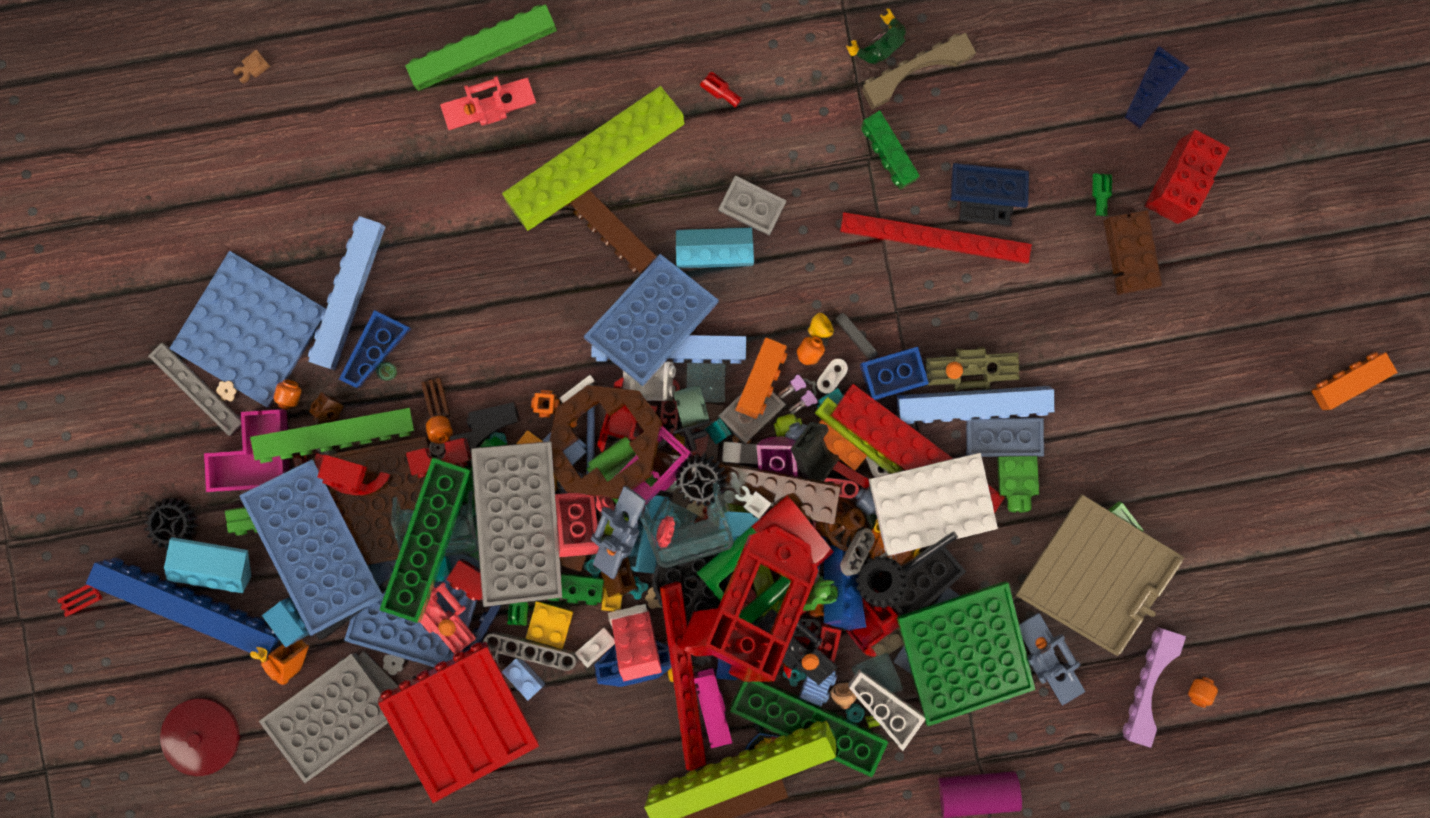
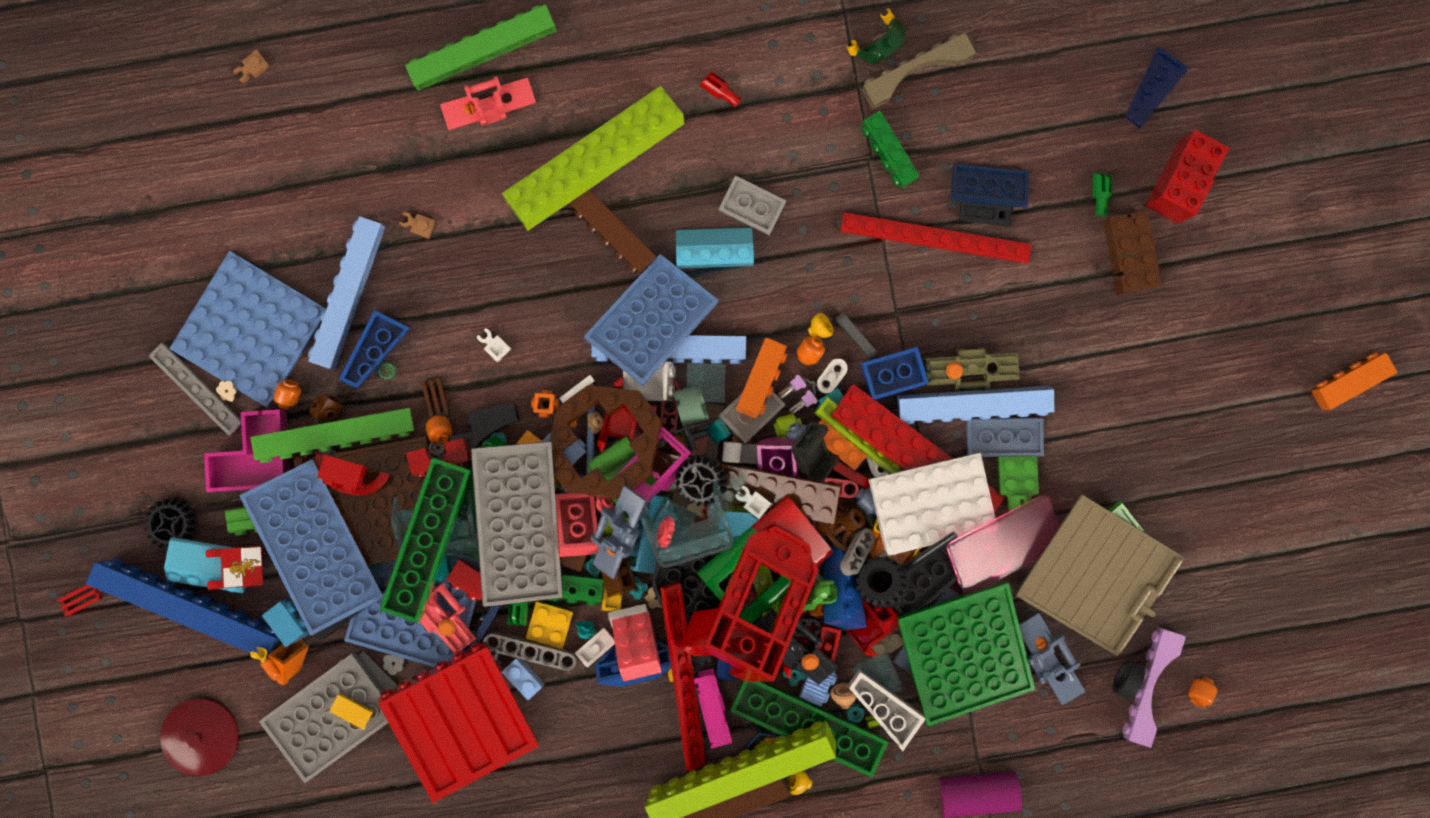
(238, 566): none -> flag
(351, 711): none -> yellow tile
(420, 225): none -> medium nougat plate
(495, 347): none -> white plate
(585, 629): none -> teal plate
(595, 422): none -> tan plant
(798, 783): none -> yellow brick
(1003, 544): none -> clear pink tile
(1128, 679): none -> black tyre

